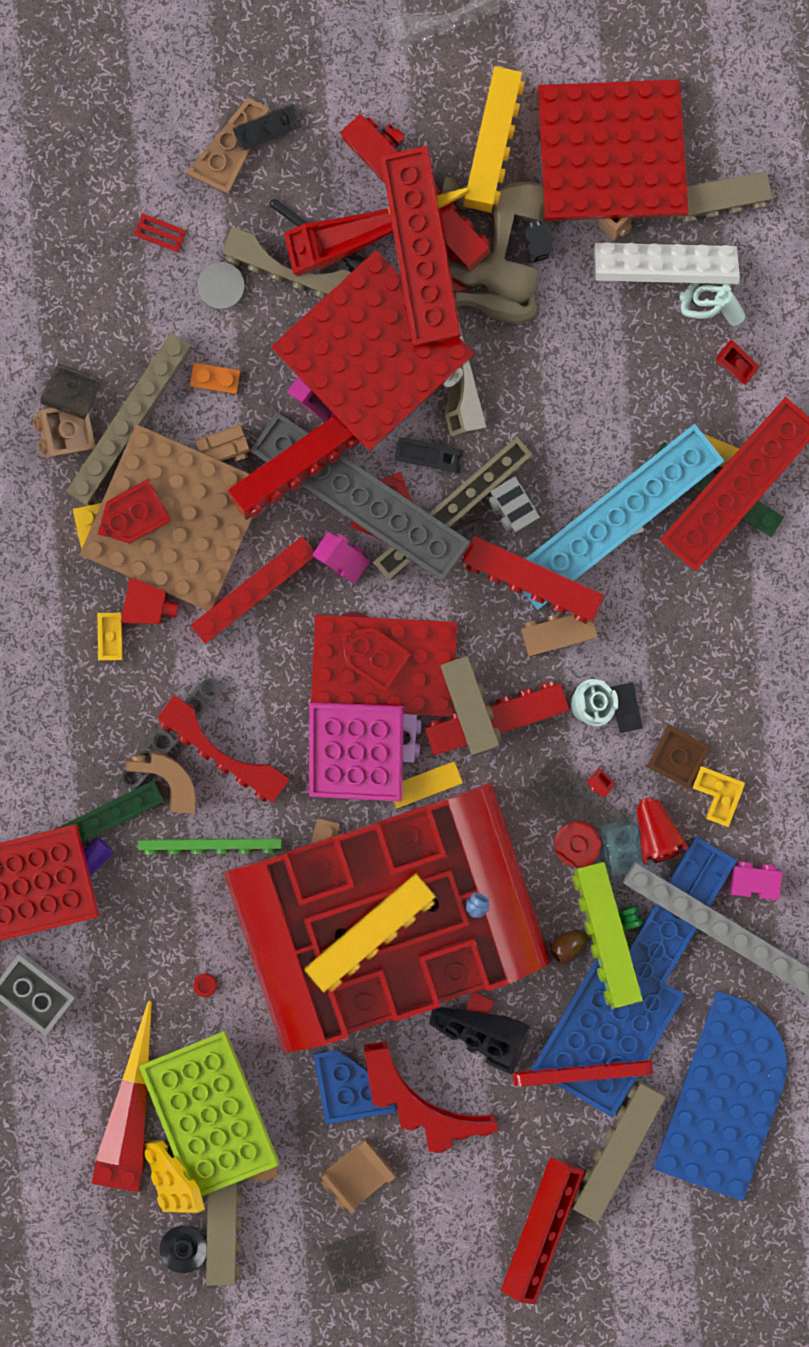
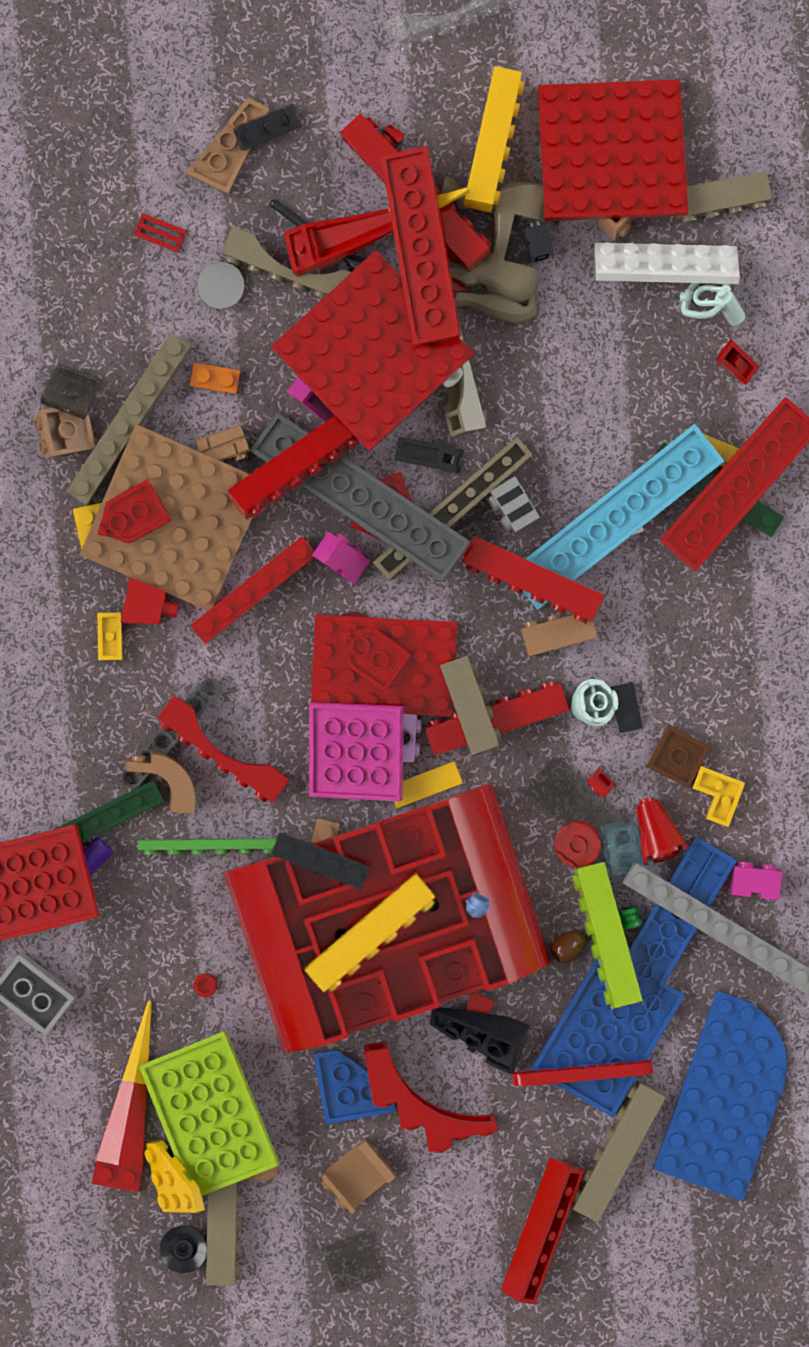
(320, 860): none -> black plate

